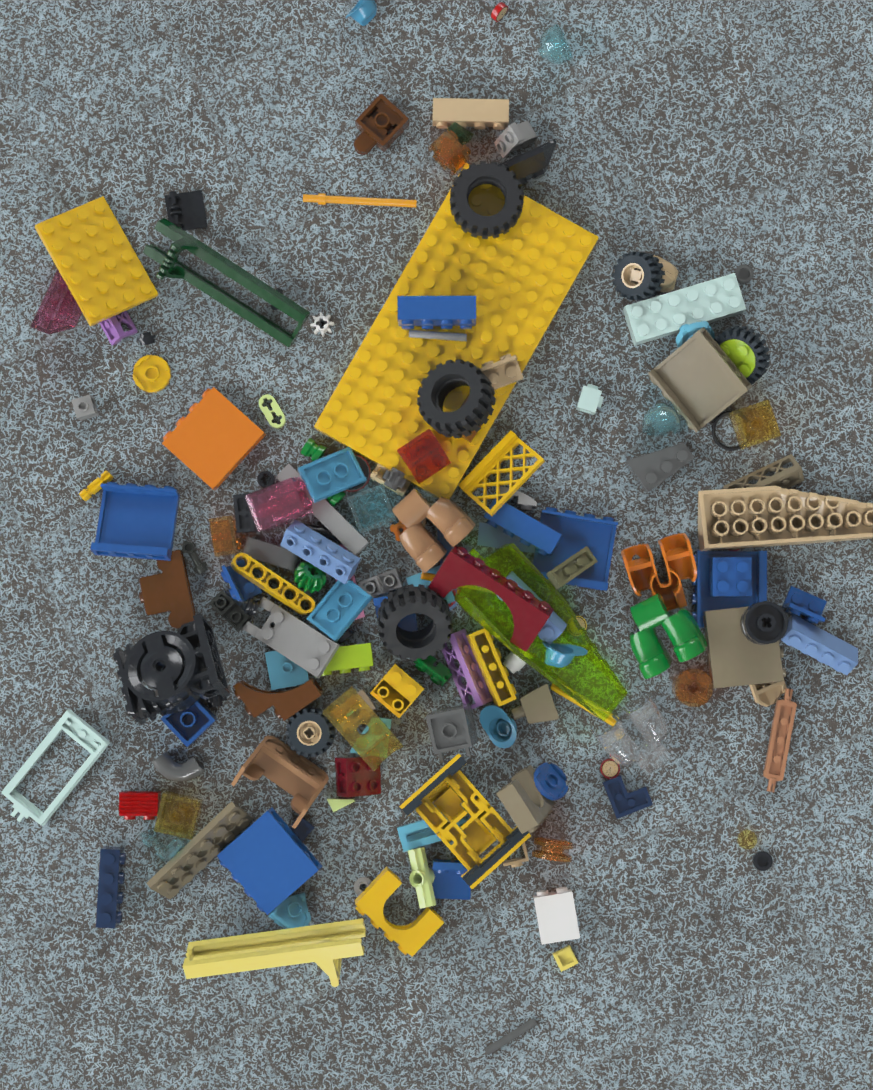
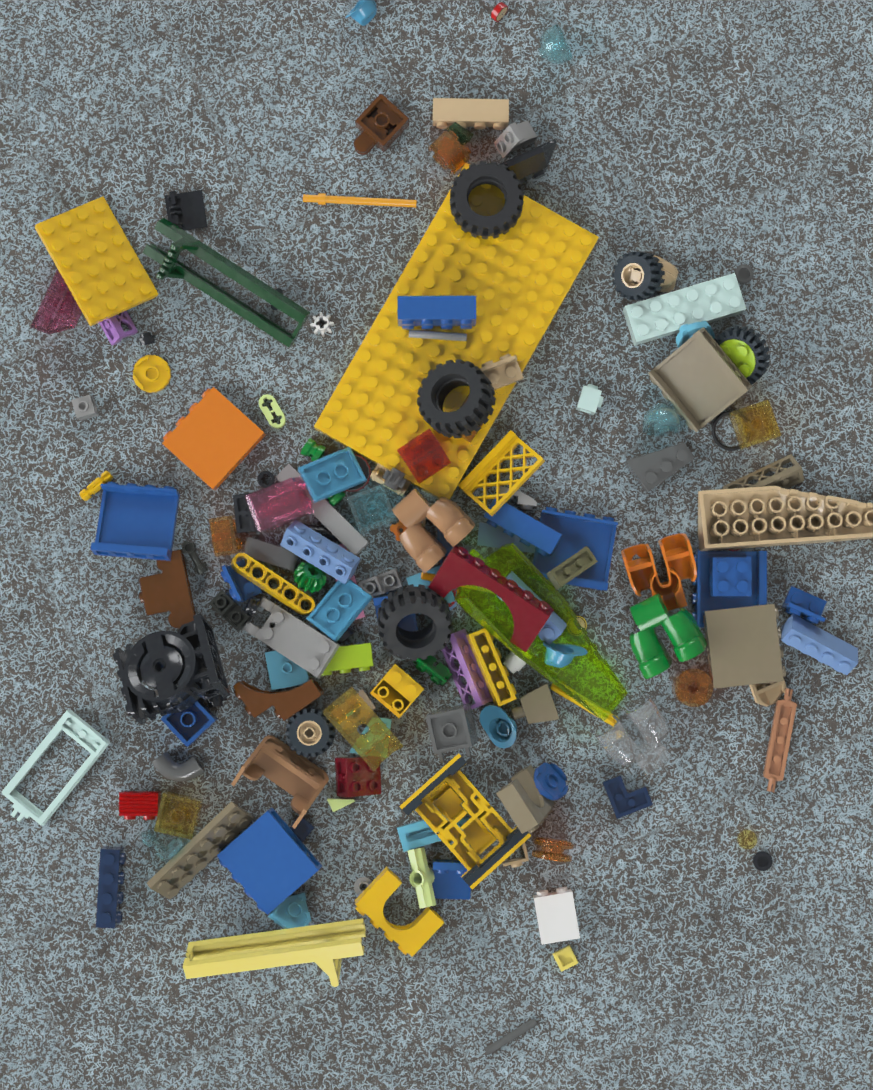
(609, 768): tile -> none
(775, 620): black wheel -> none

